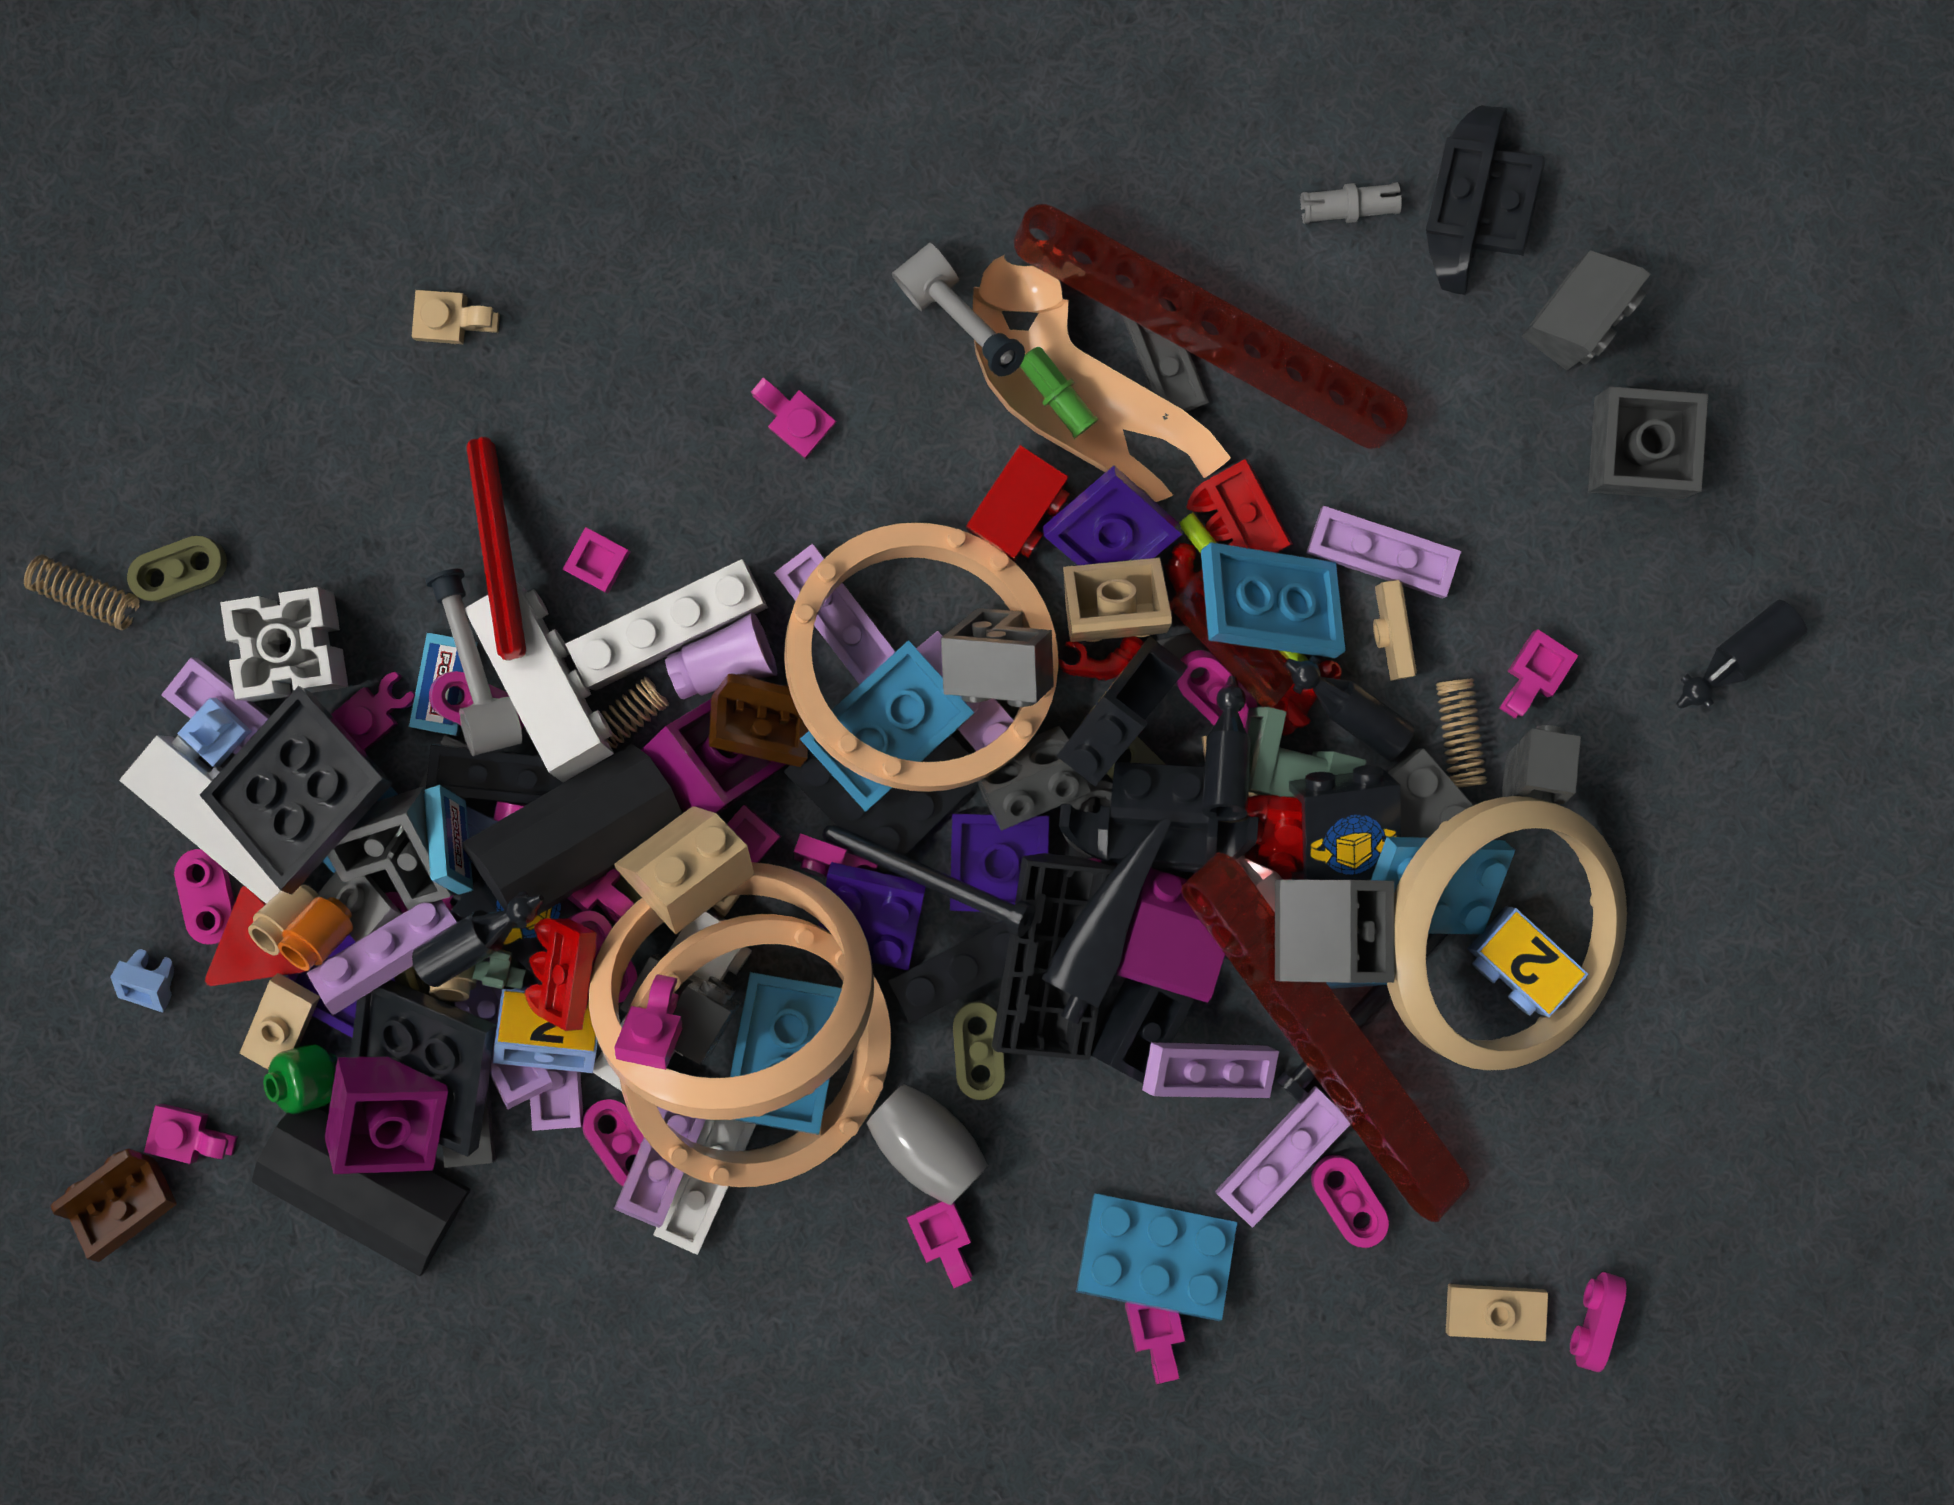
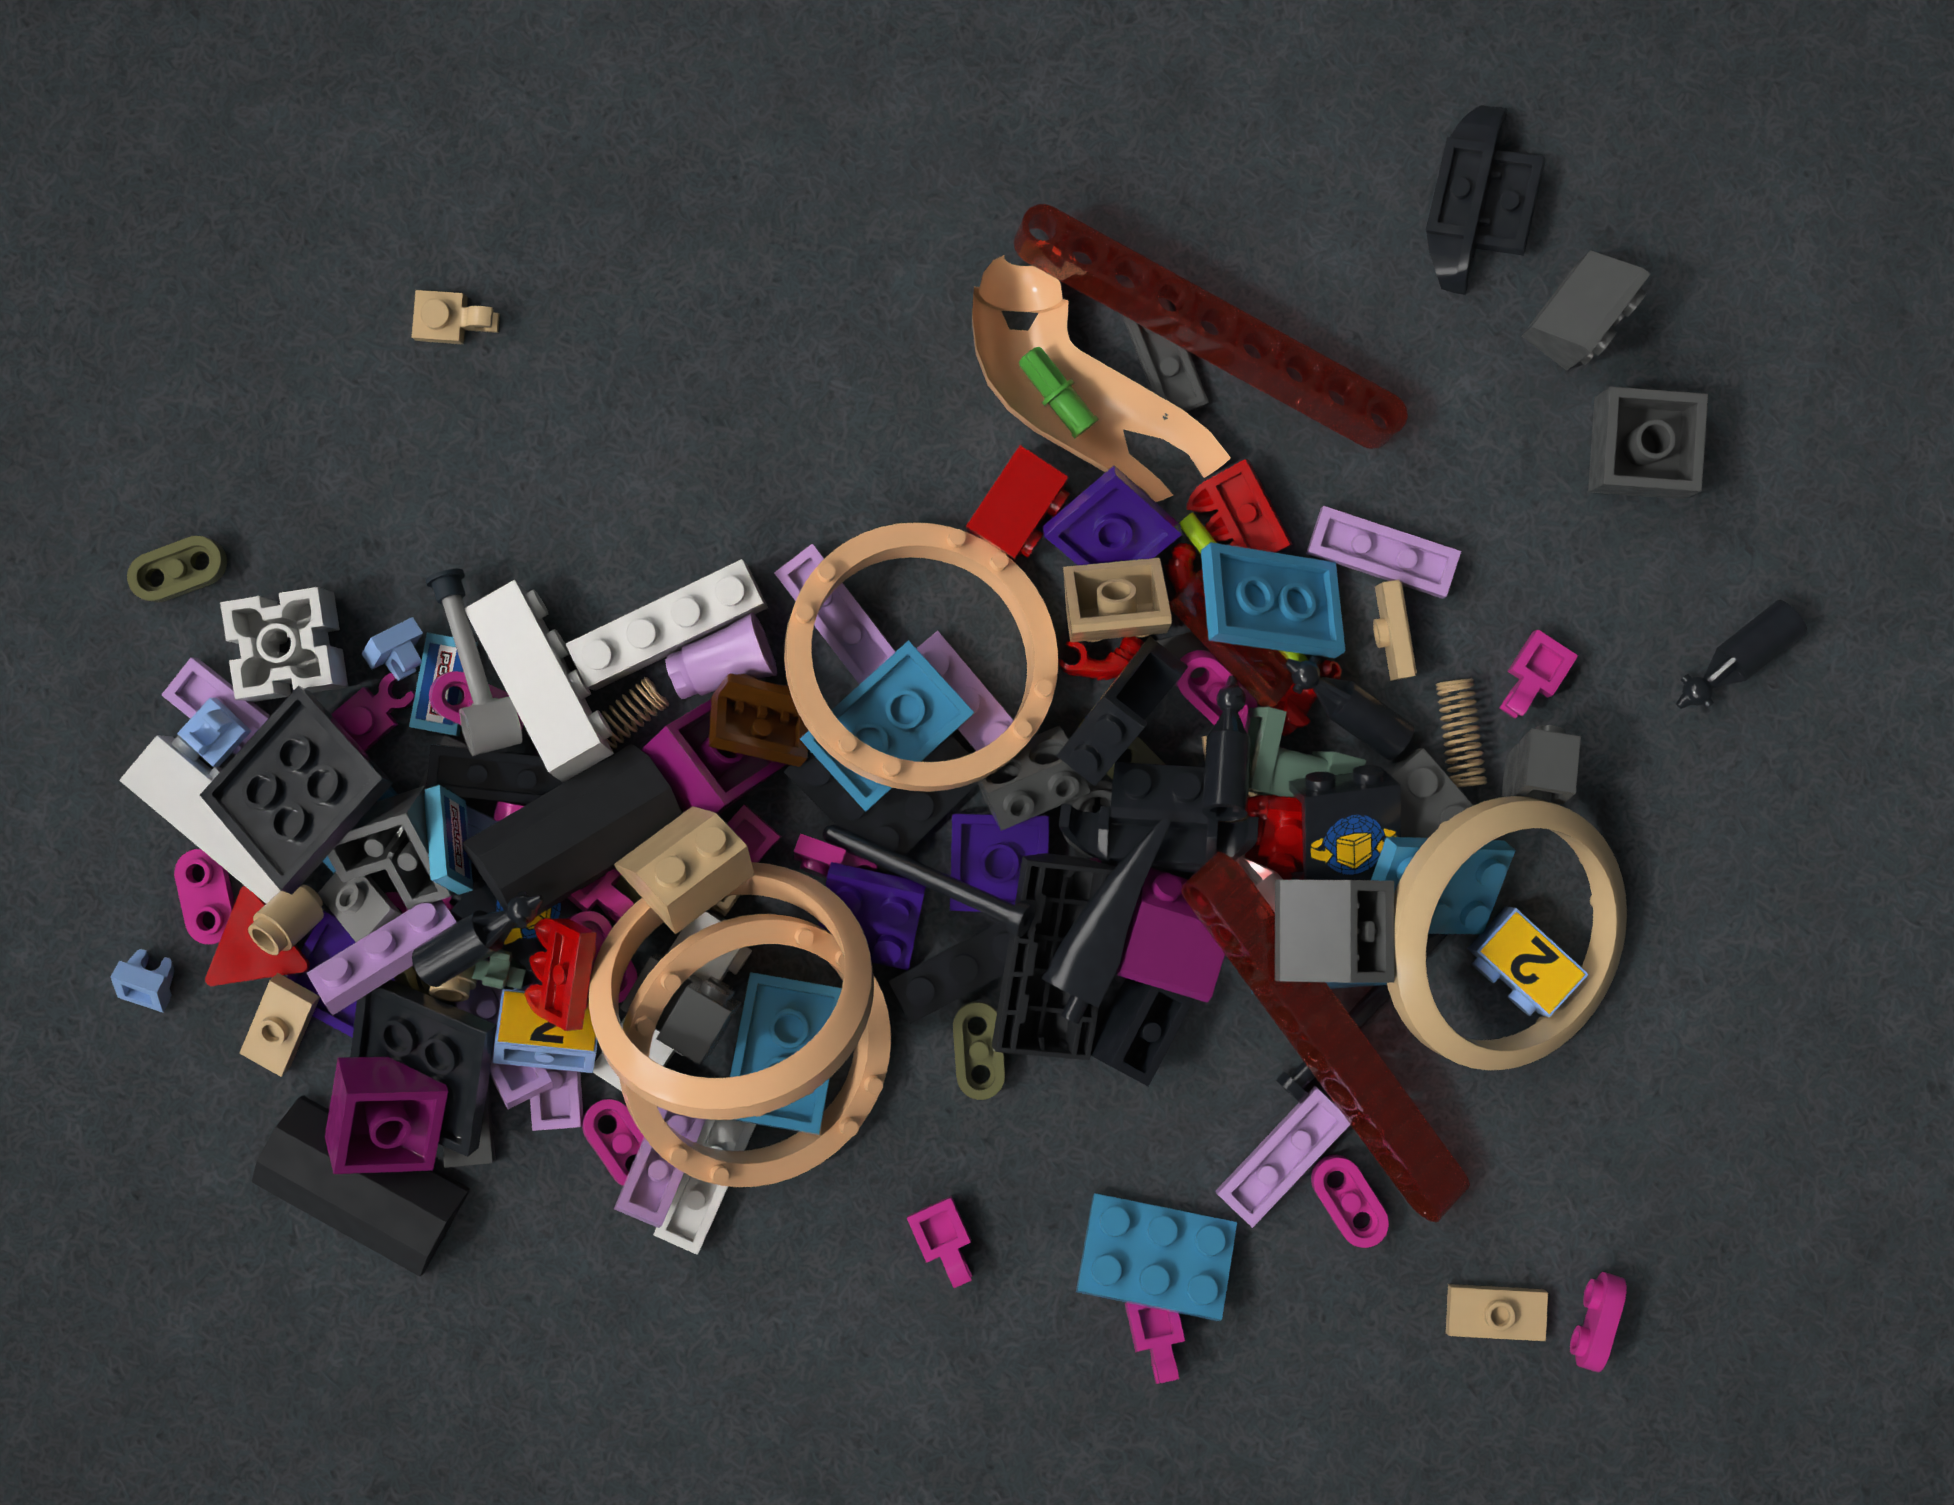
(115, 1202): reddish brown bracket -> none
(128, 599): tan piece -> none
(182, 1136): dark pink plate -> none
(301, 1078): green head -> none
(316, 932): orange brick -> none
(395, 649): none -> light blue tile
(496, 549): red axle -> none
(596, 560): dark pink plate -> none
(651, 1032): dark pink plate -> none
(797, 421): dark pink plate -> none
(927, 1144): light grey piece -> none
(929, 279): light grey piece -> none
(997, 659): brick -> none
(1210, 1070): lavender plate -> none
(1350, 203): light grey pin -> none

